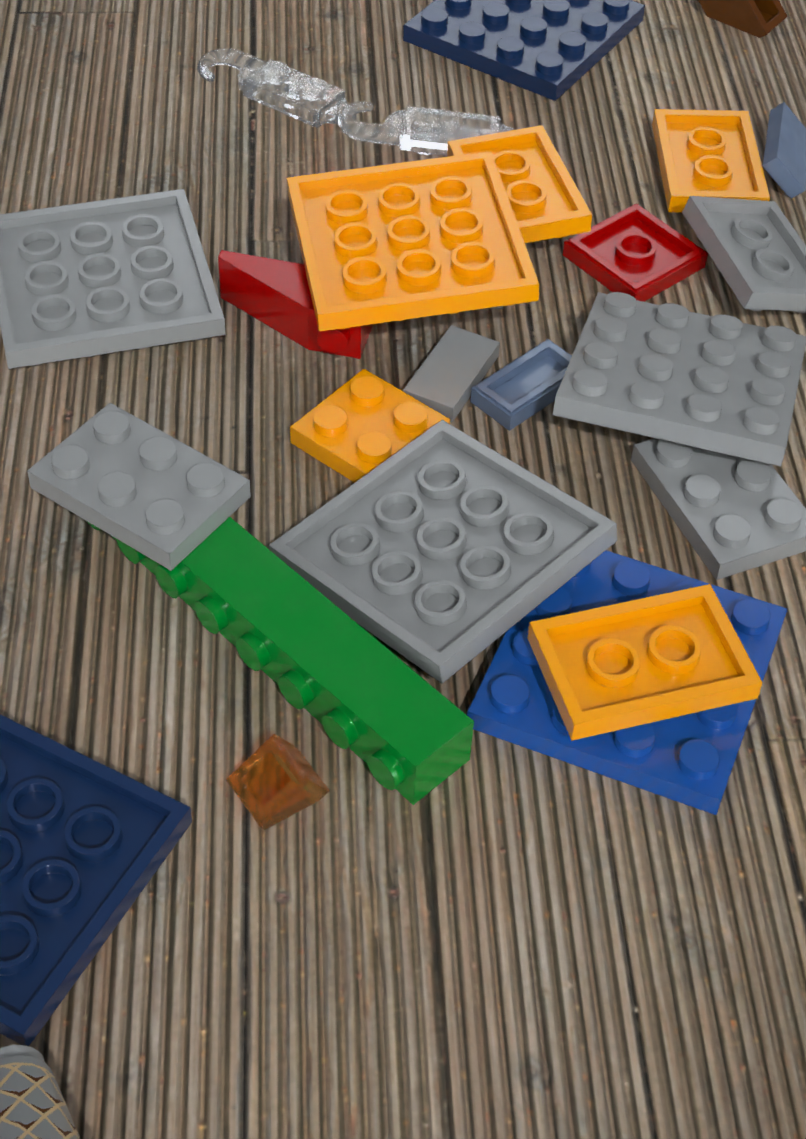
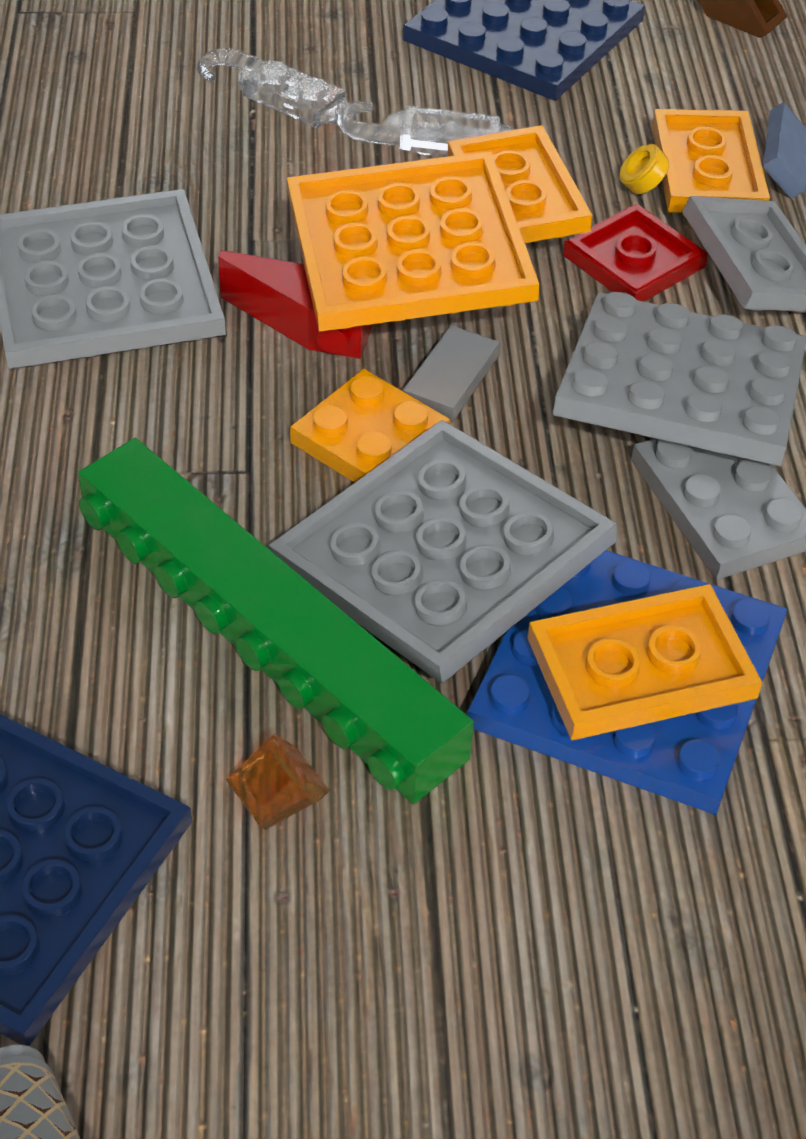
(140, 485): light grey plate -> none
(522, 385): sand blue tile -> none
(644, 169): none -> yellow tile

